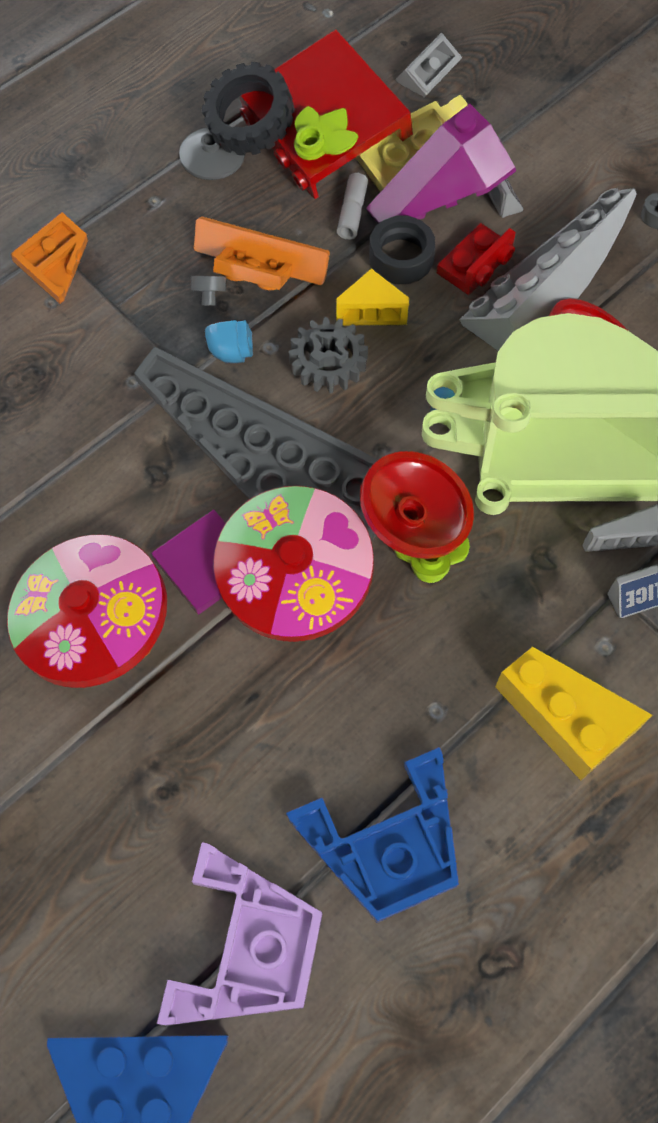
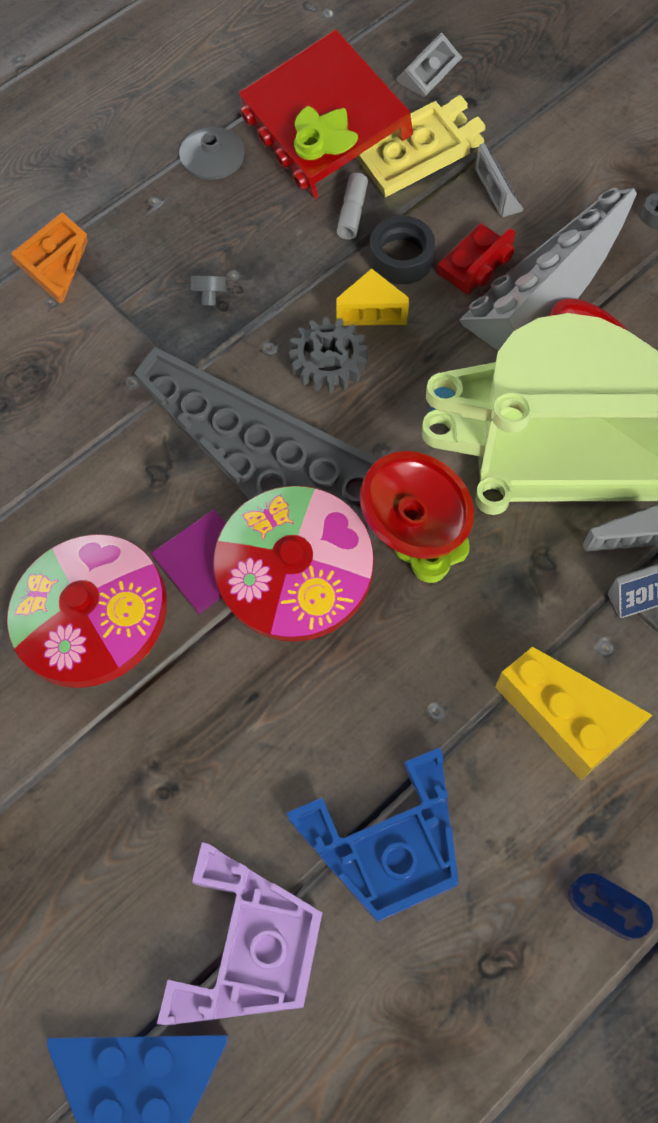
(230, 341): dark azure piece -> none
(233, 85): black tyre -> none
(259, 256): orange bracket -> none
(452, 164): magenta wedge -> none
(615, 897): none -> clear blue beam

